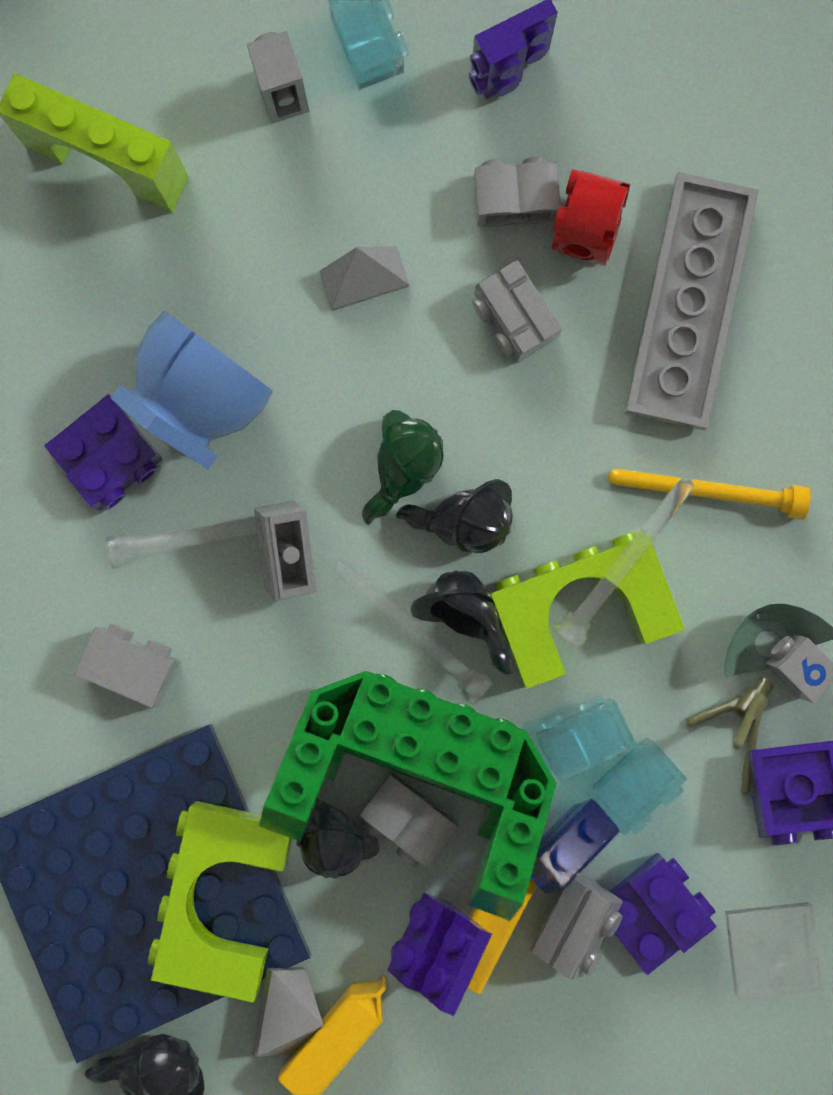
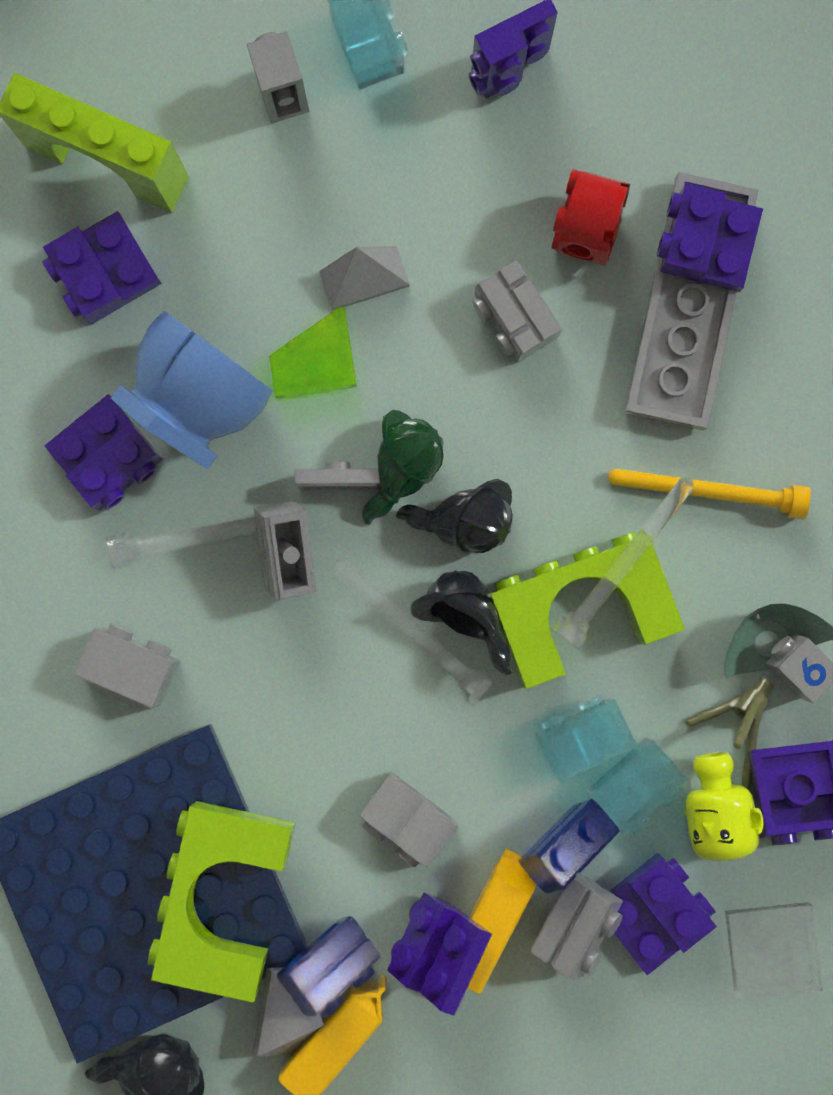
(100, 268): none -> dark purple plate
(315, 359): none -> clear neon green wing
(329, 967): none -> clear blue brick
(333, 844): black piece -> none
(337, 477): none -> light grey plate
(436, 745): green wedge -> none
(516, 192): light grey brick -> none
(709, 237): none -> dark purple plate
(720, 813): none -> neon yellow piece

